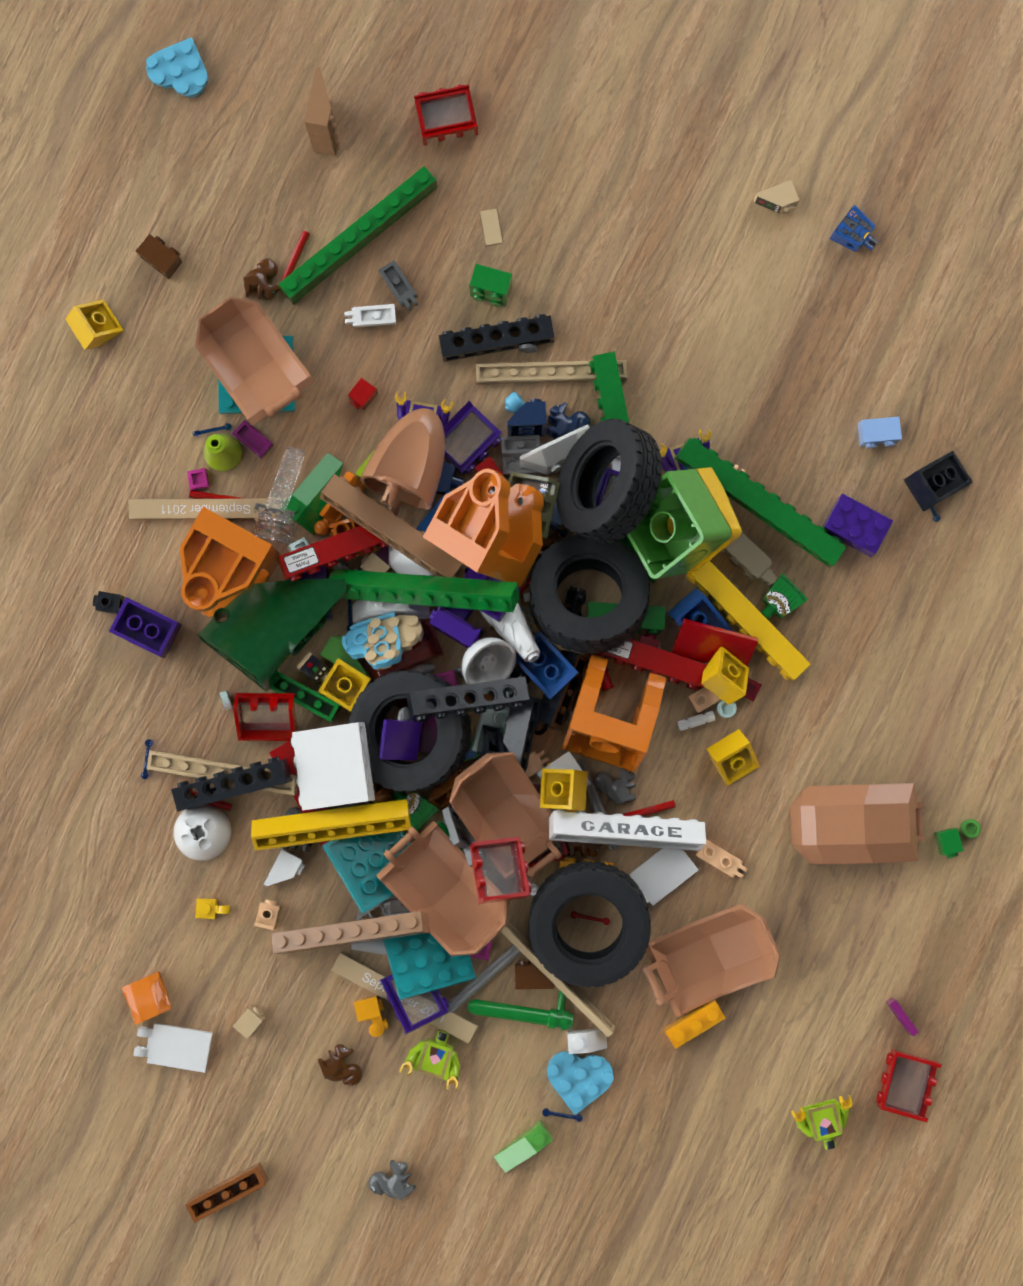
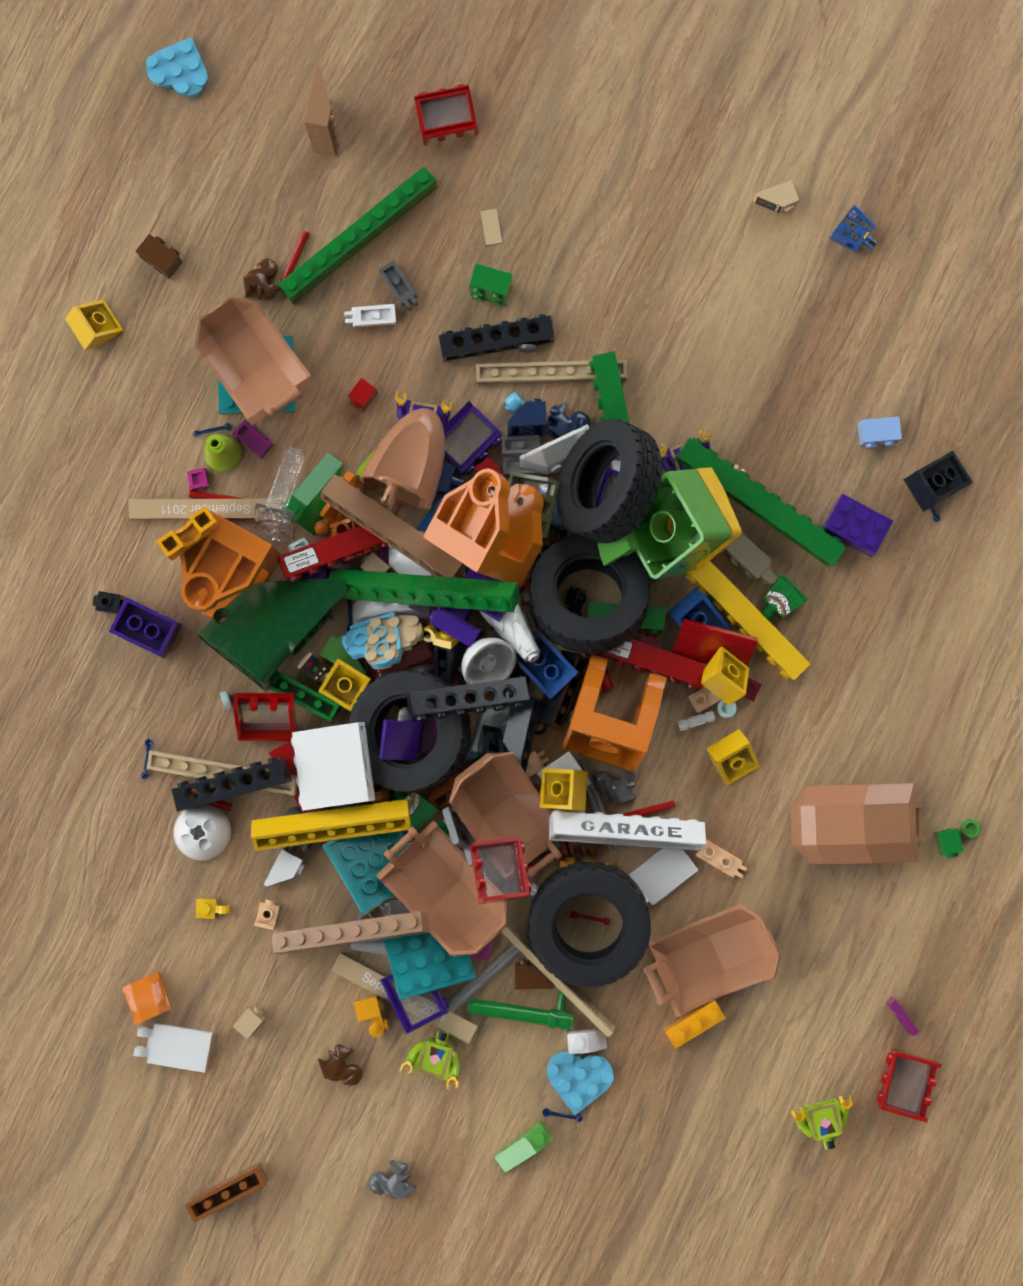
(180, 540): none -> light orange arch
(439, 639): none -> yellow plate
(448, 661): none -> black slope
(613, 551): none -> bright green slope

